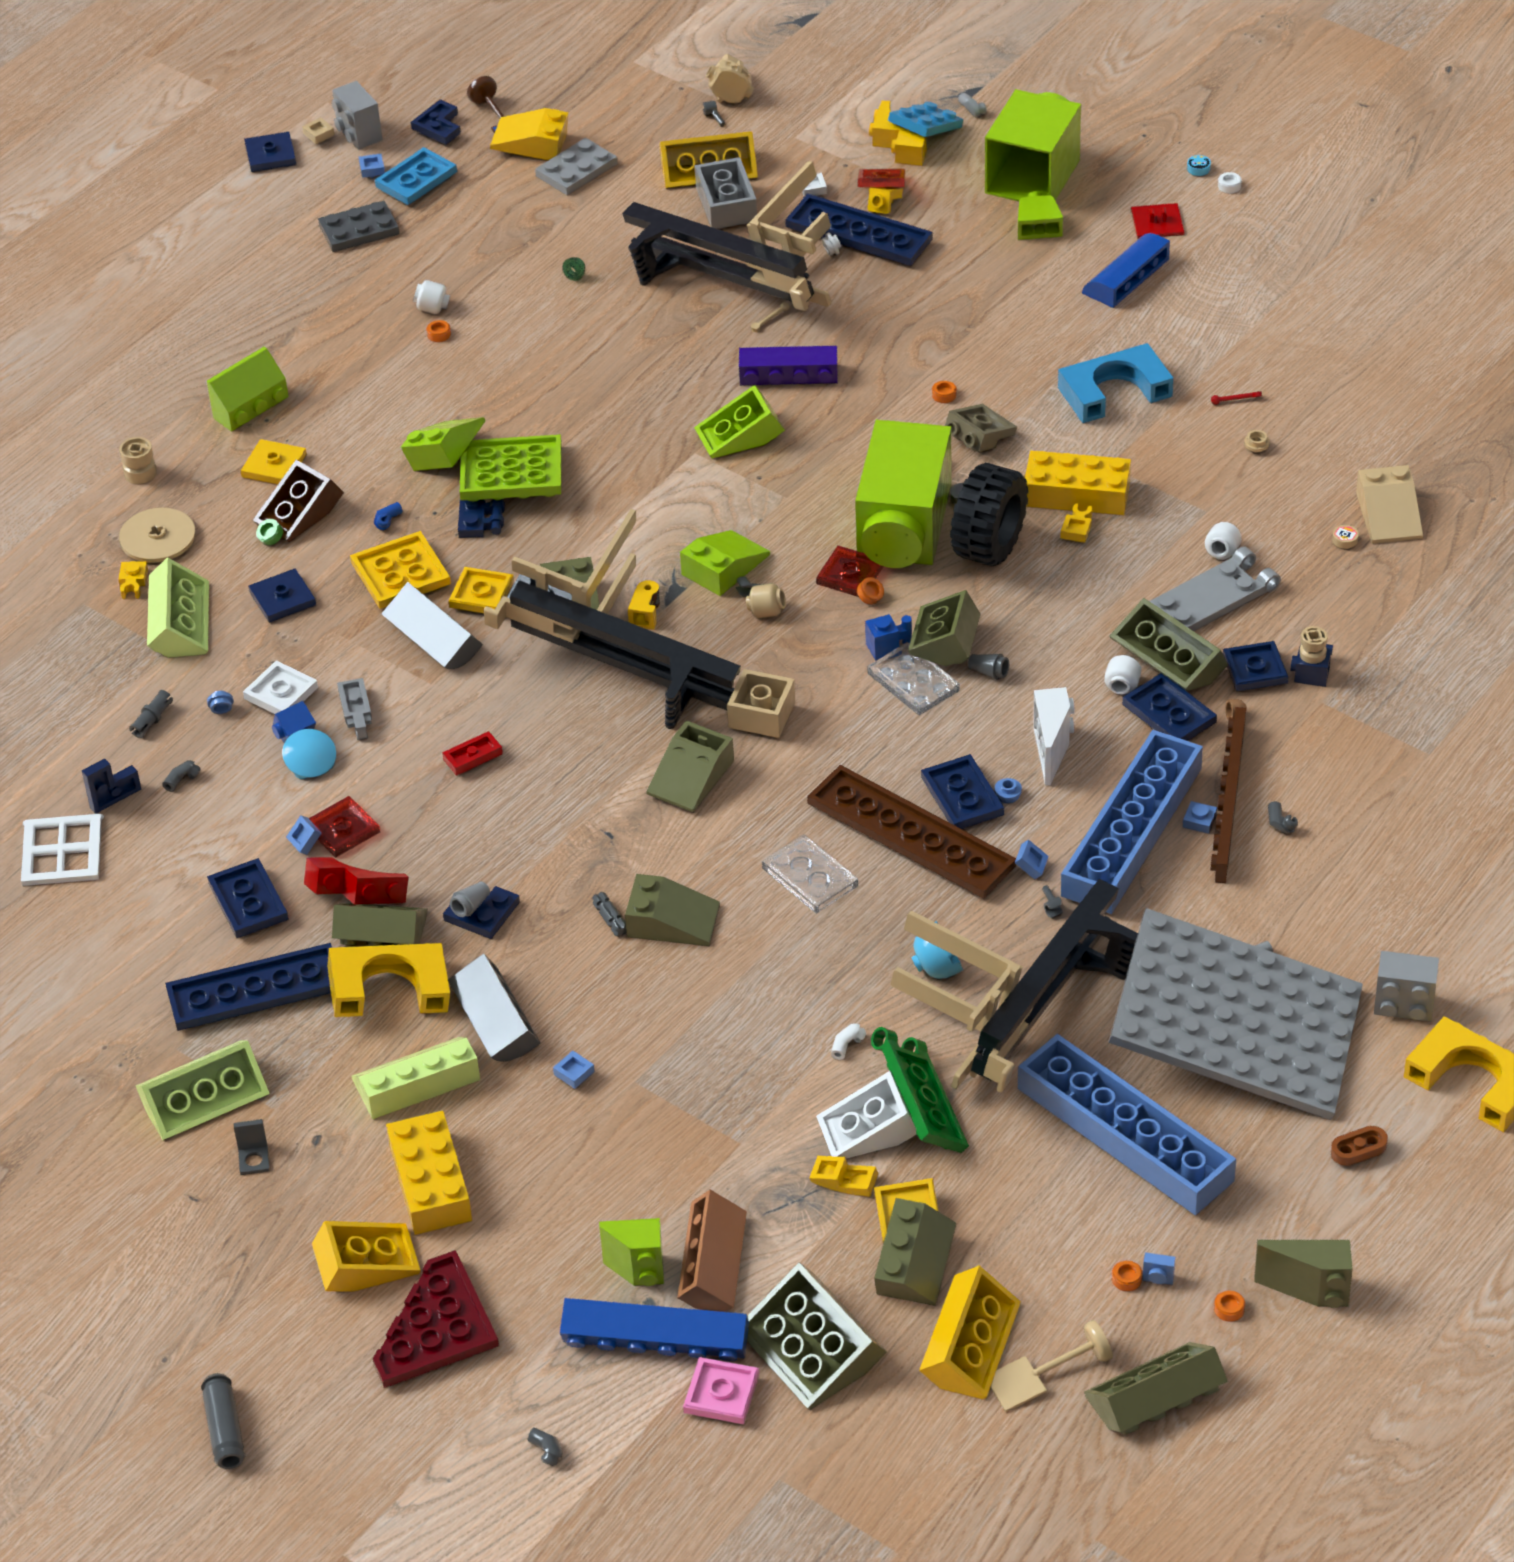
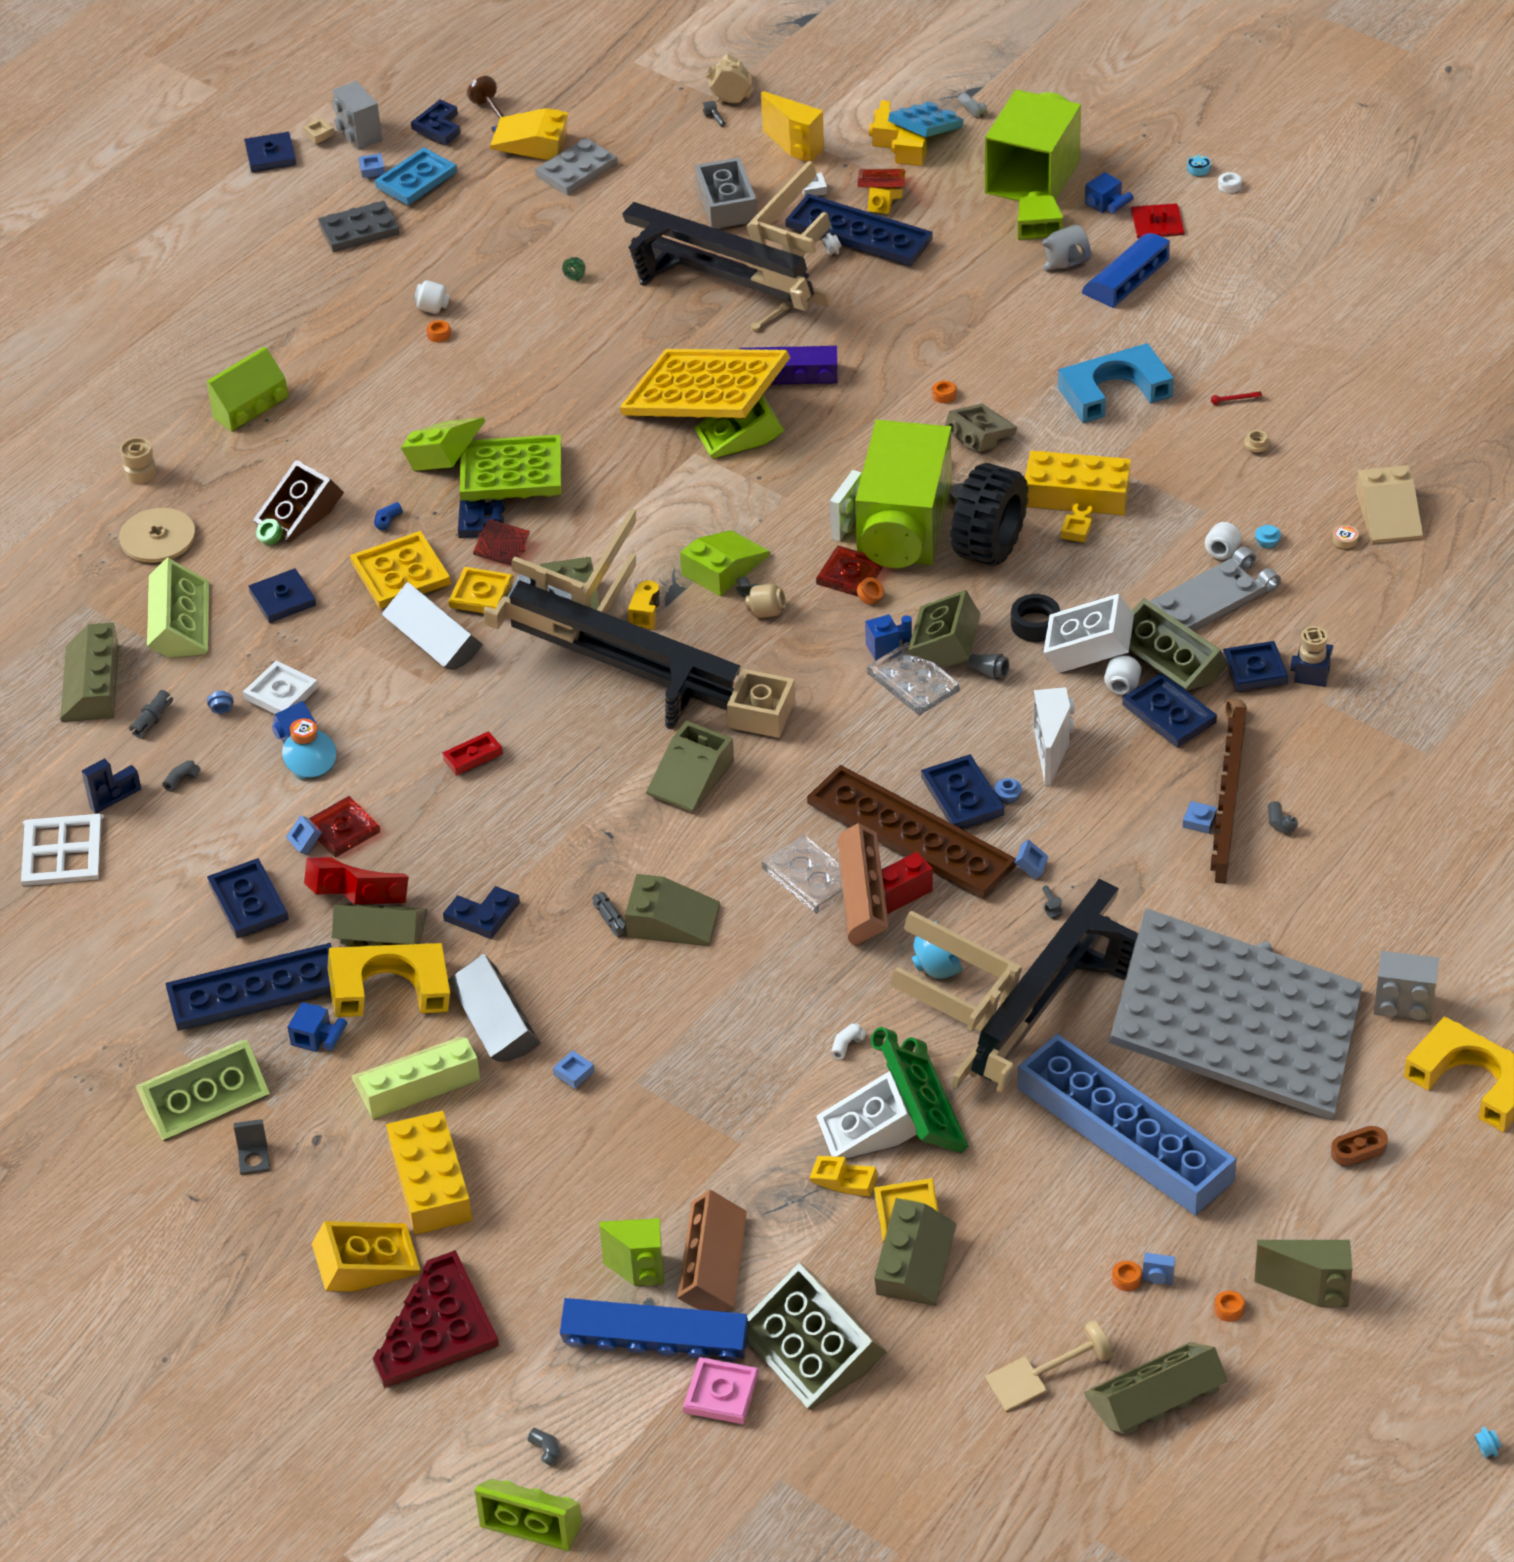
(90, 674): none -> olive slope
(132, 576): yellow plate -> none
(223, 1421): dark grey axle -> none
(271, 461): yellow plate -> none
(303, 731): none -> tile
(312, 1026): none -> blue brick
(355, 706): light grey hinge -> none
(469, 899): light grey cone -> none
(501, 542): none -> clear red piece
(528, 1513): none -> lime slope
(682, 155): yellow slope -> none
(705, 383): none -> yellow plate
(793, 126): none -> yellow slope
(843, 506): none -> white plate
(862, 883): none -> nougat brick
(906, 881): none -> red brick
(970, 1334): yellow slope -> none
(1032, 604): none -> black tyre
(1062, 249): none -> light grey piece
(1088, 633): none -> white brick
(1105, 194): none -> blue brick
(1133, 817): medium blue brick -> none
(1268, 536): none -> medium azure plate
(1488, 1442): none -> medium azure plate

